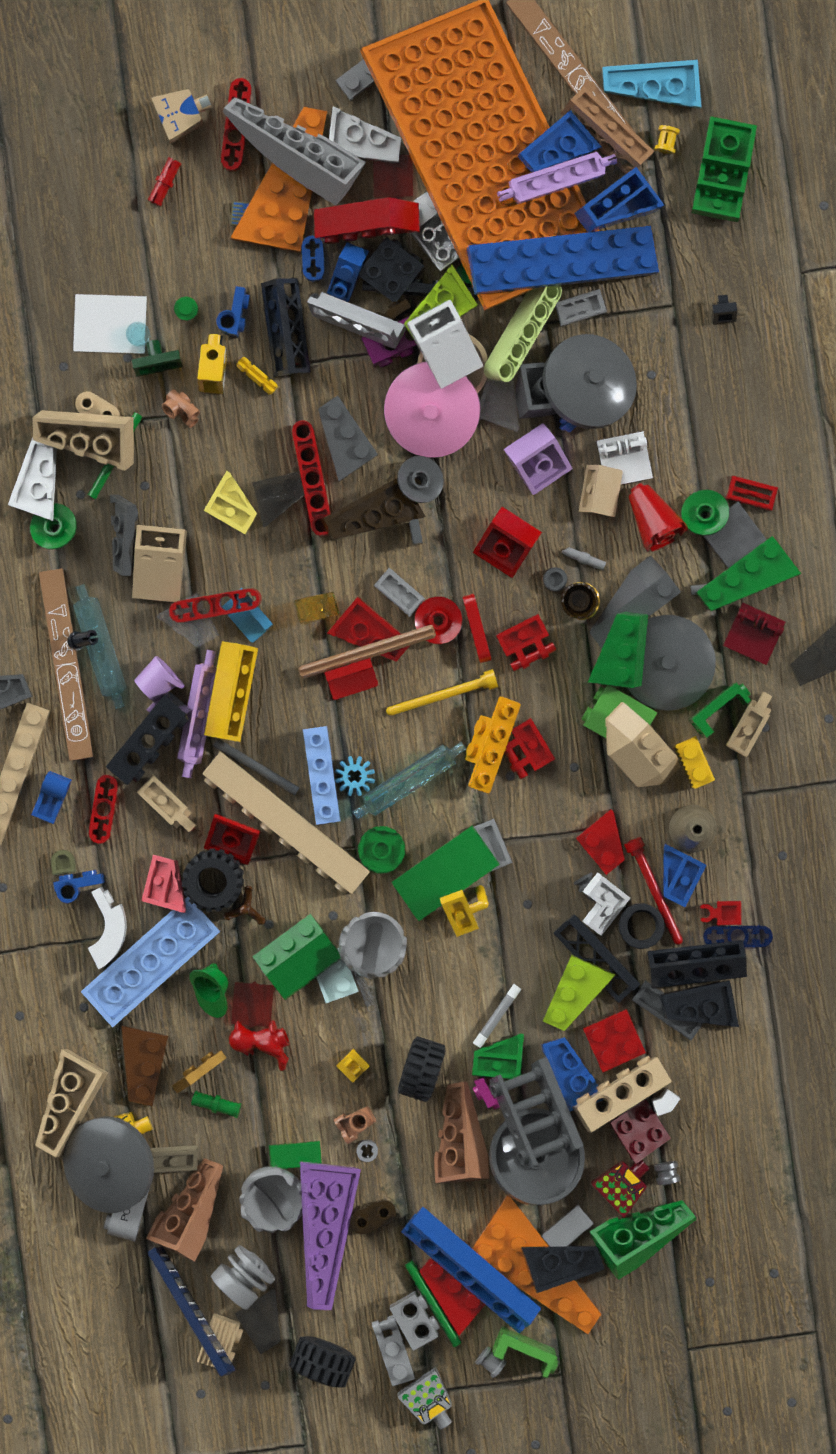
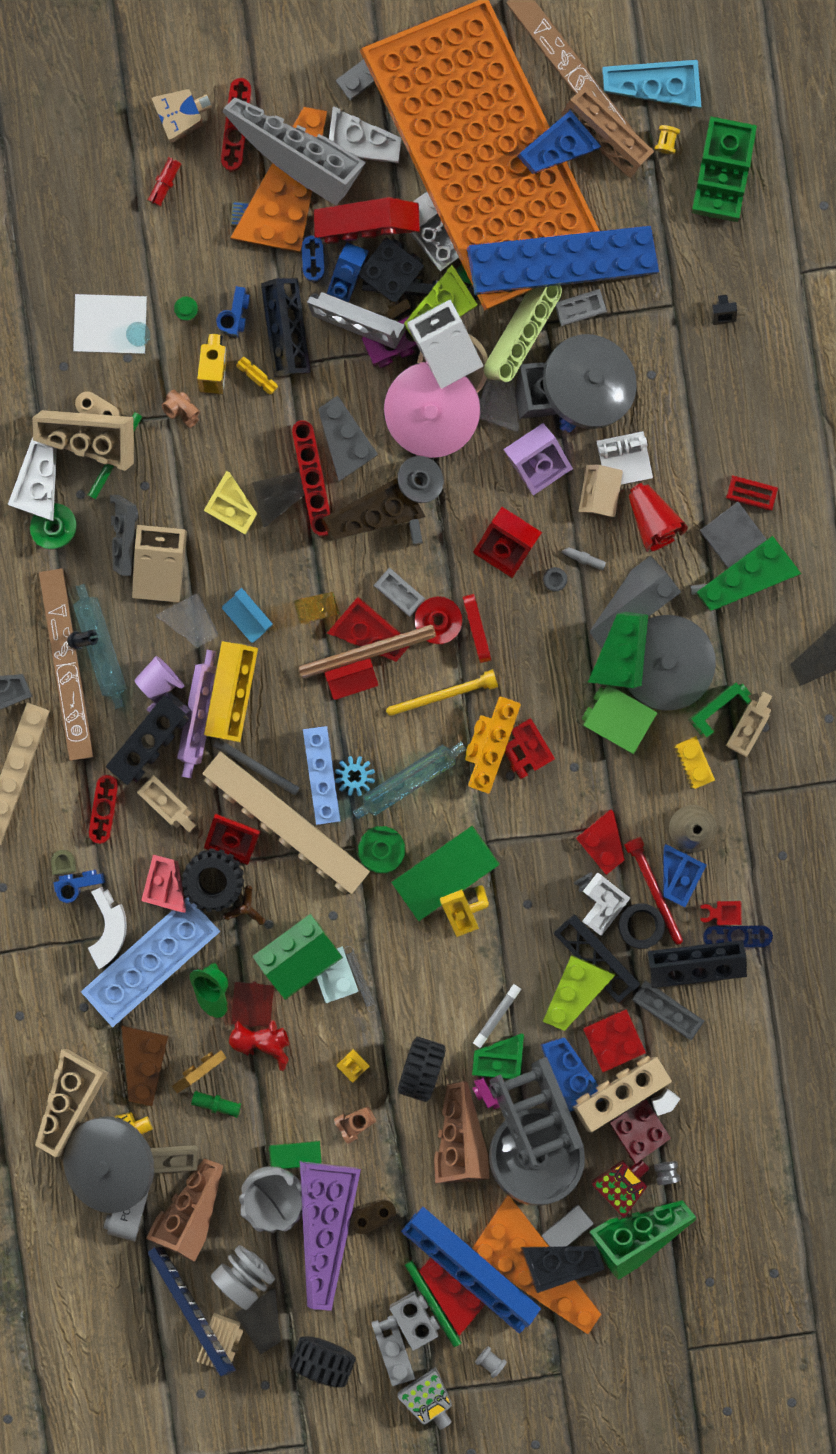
(51, 797): blue plate -> none
(156, 360): dark green tile -> none
(215, 605): red beam -> none
(372, 945): light grey piece -> none
(374, 1150): light grey bush -> none
(393, 178): clear red piece -> none
(491, 836): light grey tile -> none
(523, 635): red plate -> none
(524, 1344): bright green panel -> none
(557, 177): lavender plate -> none
(580, 600): dark brown hair -> none
(621, 202): blue wedge -> none
(638, 748): tan wedge -> none
(702, 502): green dish -> none
(702, 1004): black wing -> none
(754, 633): dark red hinge -> none

